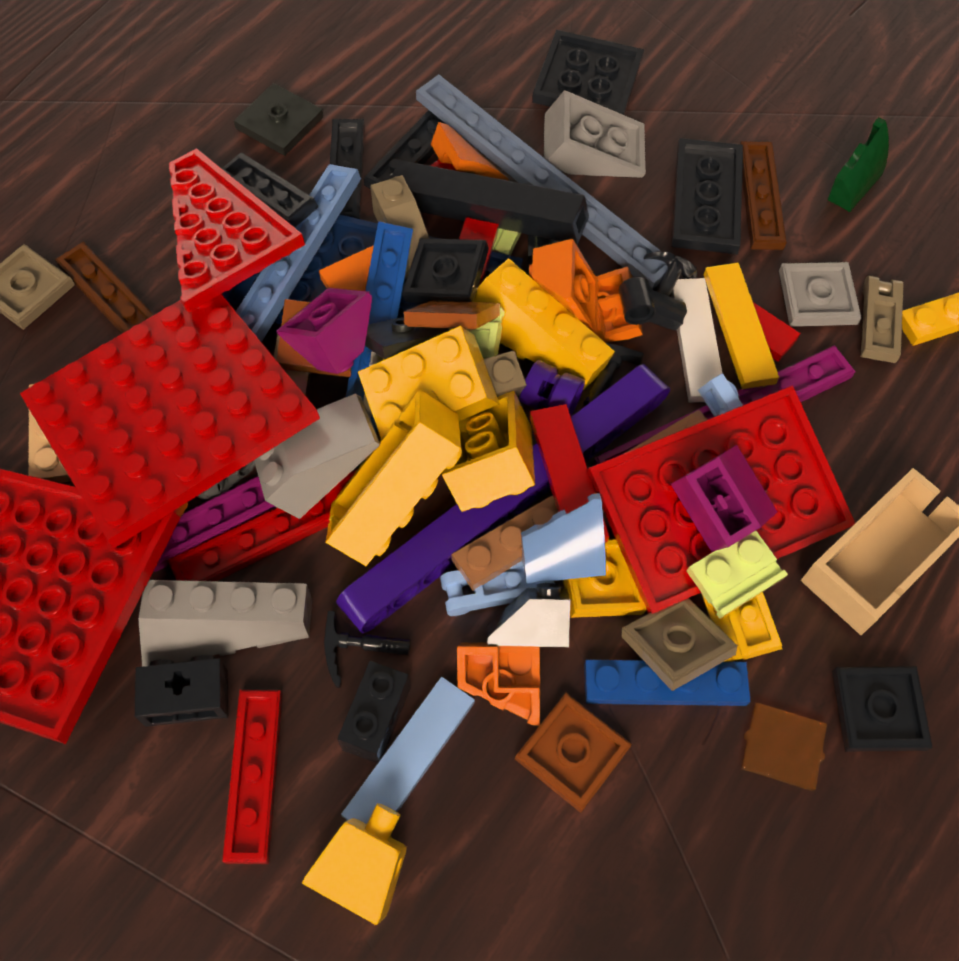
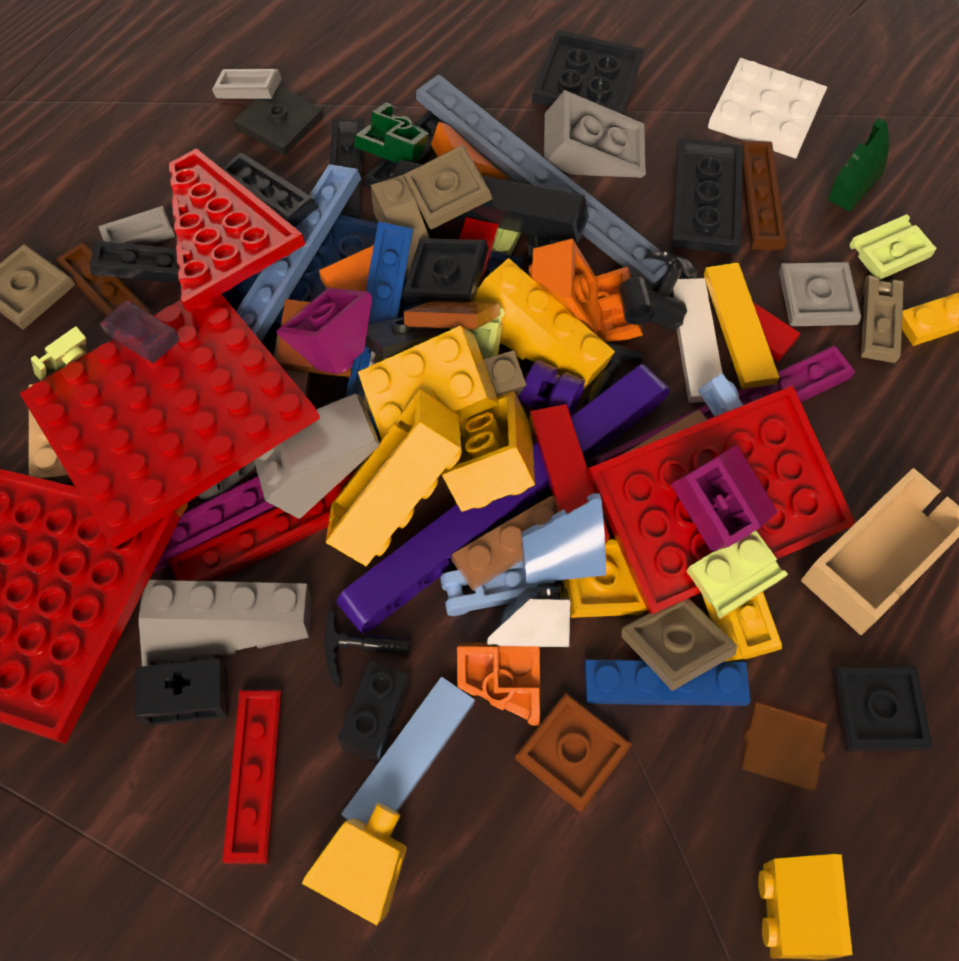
(60, 353): none -> yellowish green plate
(134, 262): none -> black plate
(139, 229): none -> light grey tile
(140, 331): none -> plate
(247, 83): none -> light grey tile
(392, 136): none -> dark green slope
(447, 187): none -> dark tan plate
(767, 107): none -> white plate
(805, 907): none -> yellow slope
(892, 247): none -> yellowish green plate

